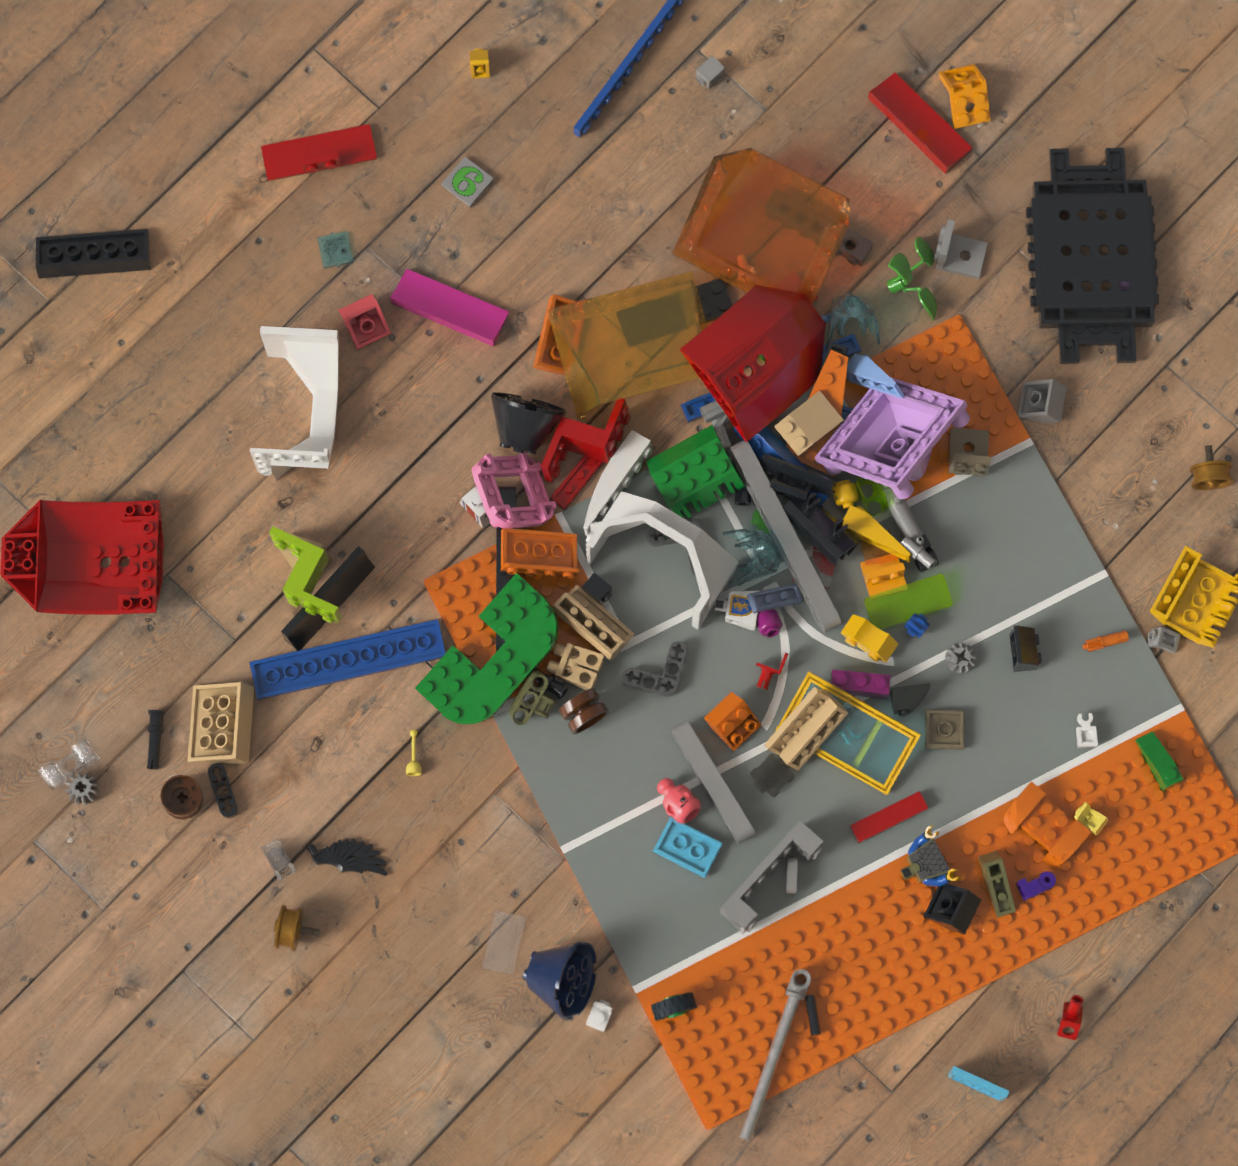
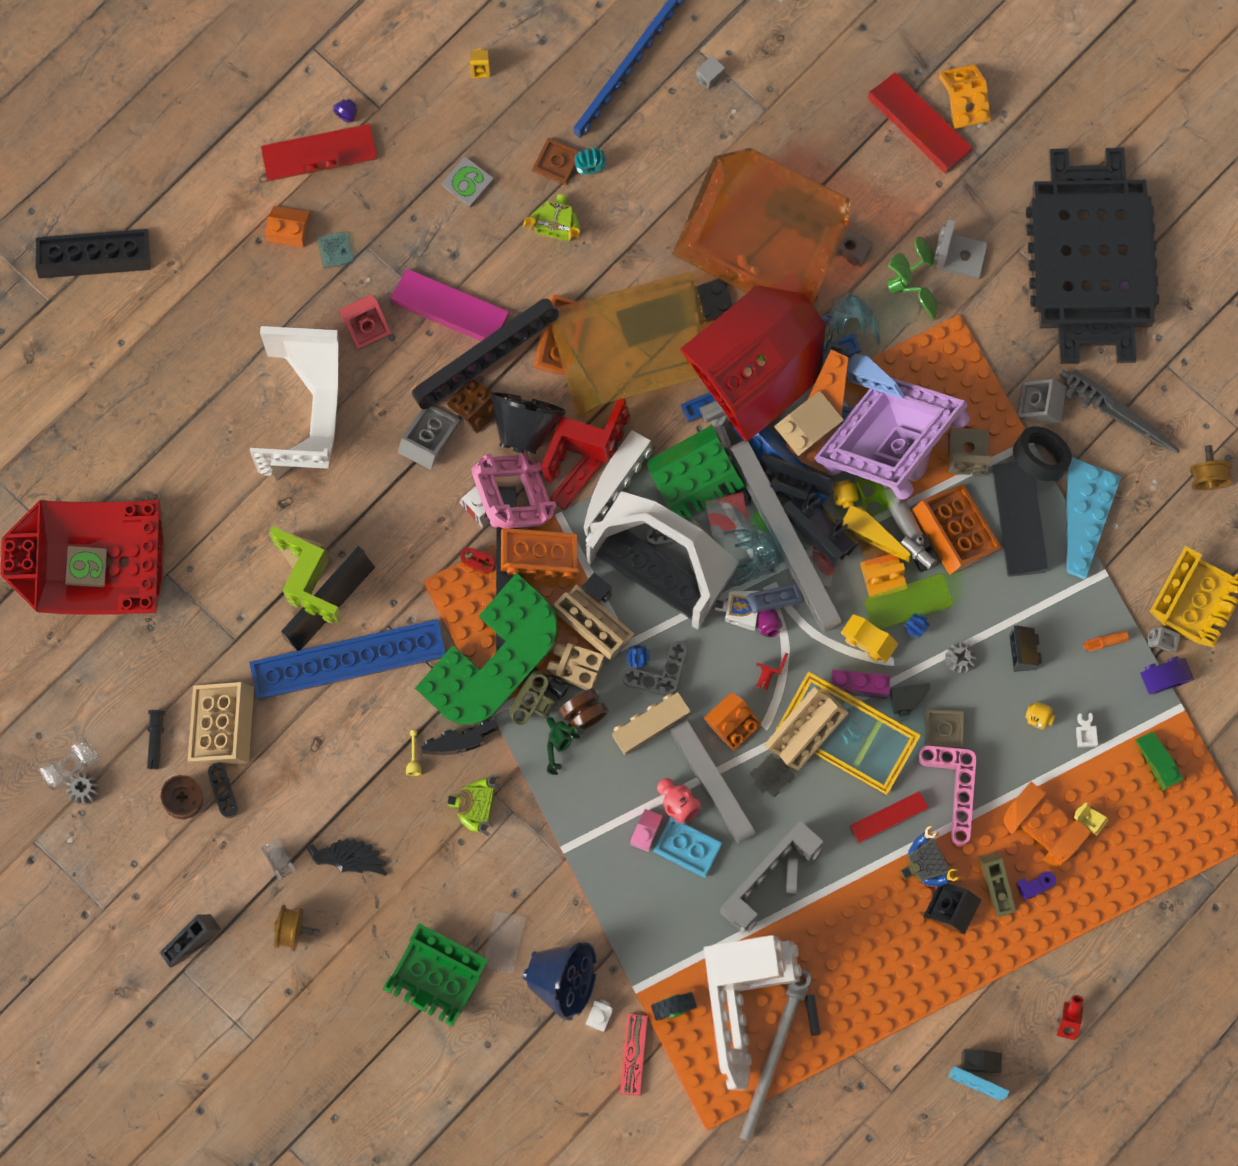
(86, 566): none -> dark tan tile
(190, 938): none -> black slope
(287, 226): none -> orange slope
(345, 110): none -> dark purple cone
(428, 436): none -> light grey slope
(436, 974): none -> green slope
(452, 743): none -> black slope
(473, 404): none -> reddish brown bracket
(475, 804): none -> lime torso
(479, 556): none -> red beam
(485, 353): none -> black beam
(555, 220): none -> lime torso
(556, 161): none -> dark orange tile
(561, 739): none -> dark green piece
(590, 161): none -> teal gear
(633, 1054): none -> coral tile
(638, 656): none -> blue gear
(646, 830): none -> bright pink slope
(651, 571): none -> black plate
(651, 723): none -> tan brick
(727, 514): none -> clear tile
(741, 968): none -> white bracket
(956, 528): none -> orange slope
(960, 787): none -> bright pink beam
(981, 1061): none -> pearl dark grey slope
(1019, 520): none -> black arch
(1034, 466): none -> black tyre
(1040, 715): none -> yellow head
(1088, 505): none -> medium azure wing
(1109, 405): none -> dark grey piece
(1167, 675): none -> dark purple brick

